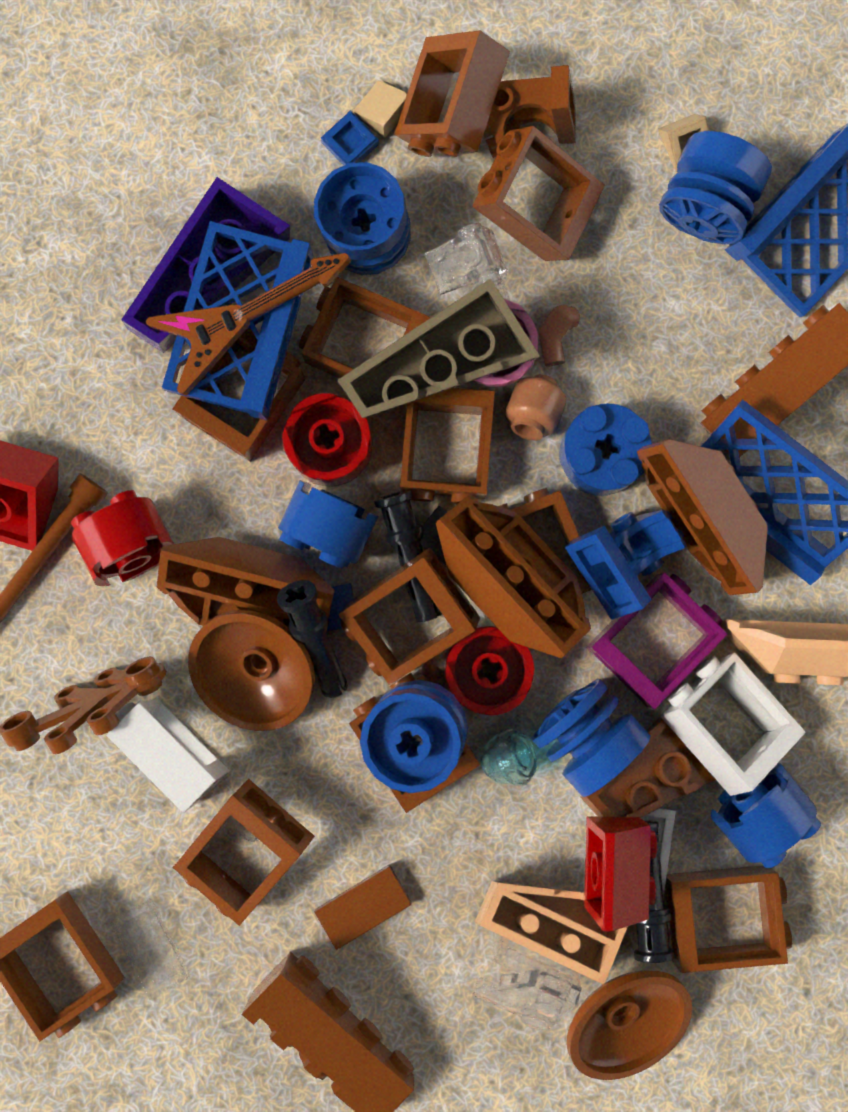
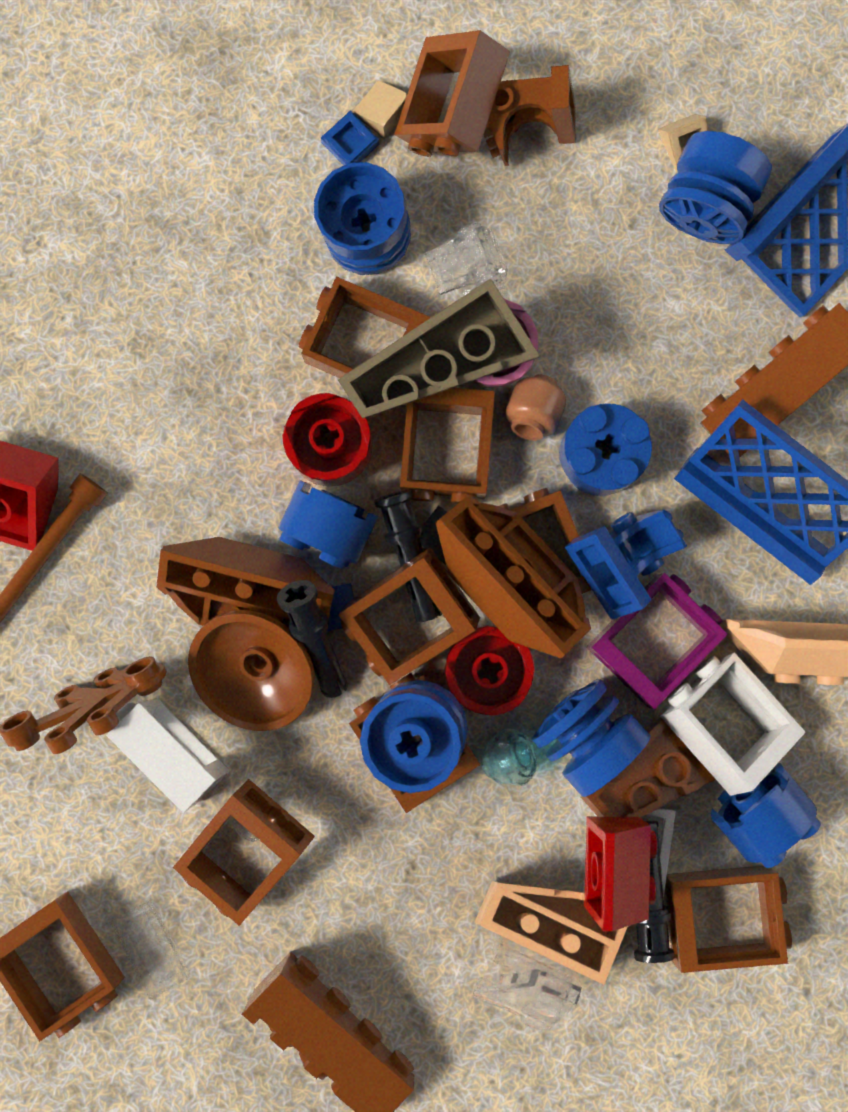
(120, 538): red brick -> none
(172, 278): dark purple wedge -> none
(217, 328): dark orange piece -> none
(244, 446): dark orange window -> none
(276, 326): blue fence -> none
(363, 907): dark orange tile -> none
(552, 331): nougat arm -> none
(571, 210): dark orange window -> none
(629, 1024): dark orange dish -> none
(711, 510): dark orange wedge -> none

